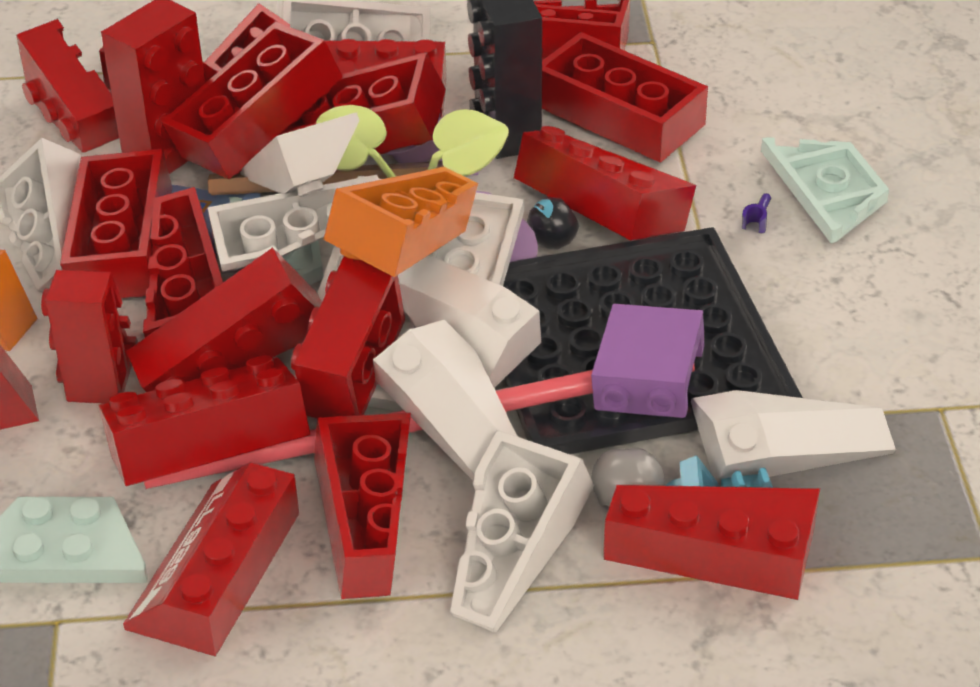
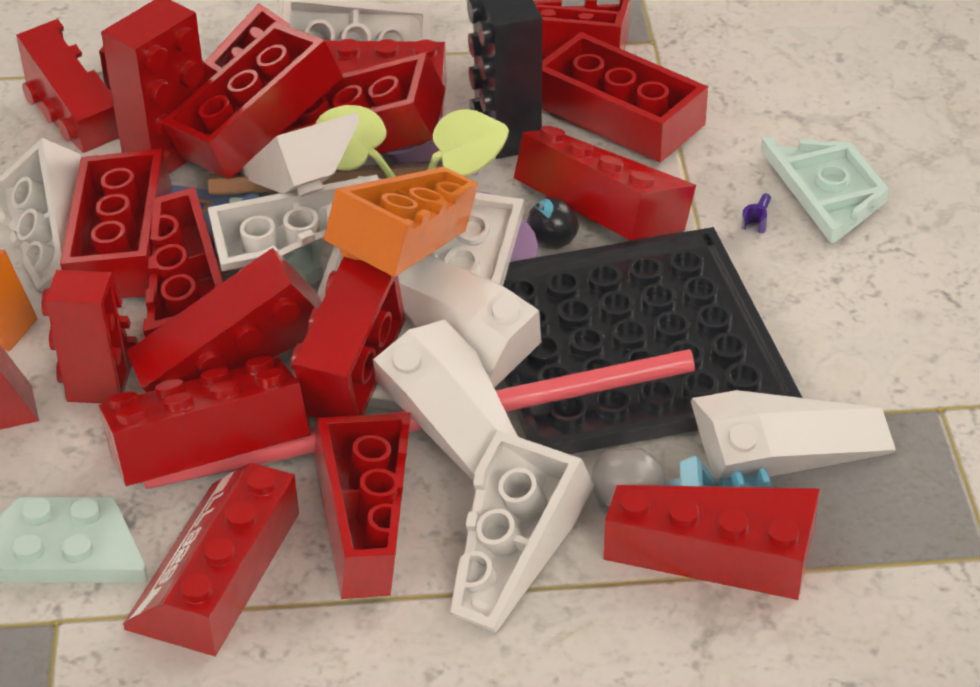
(647, 360): medium lavender panel -> none

